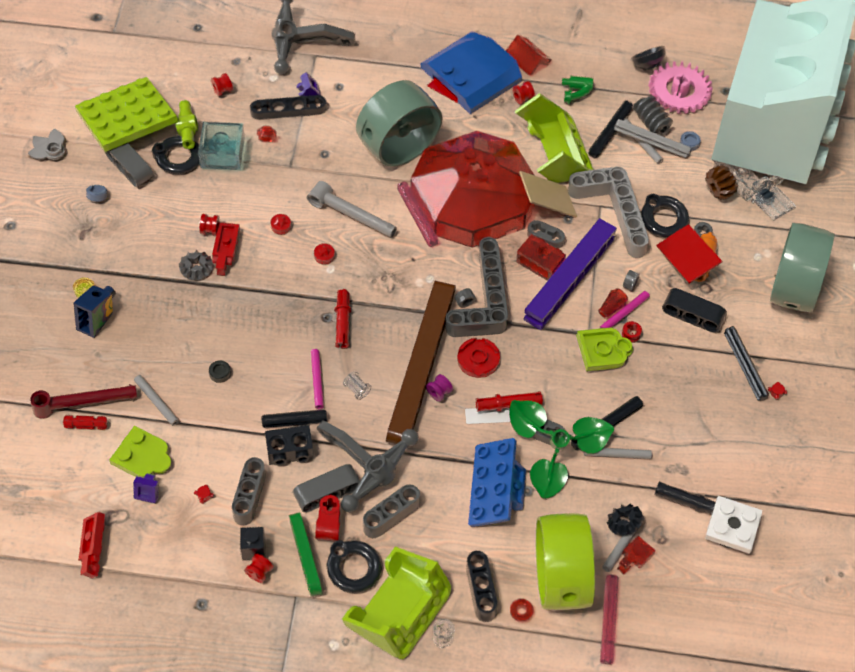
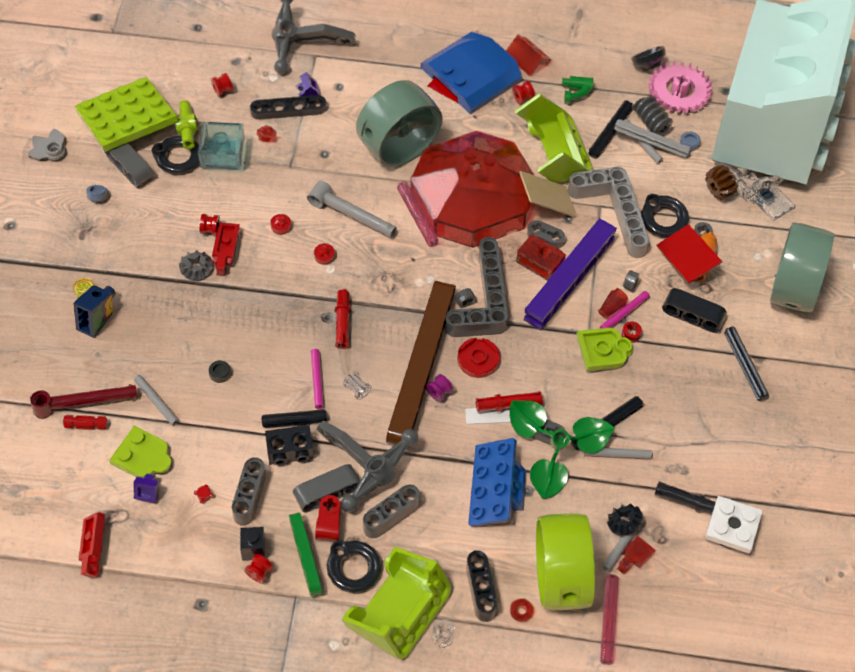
(777, 390): red piece -> none

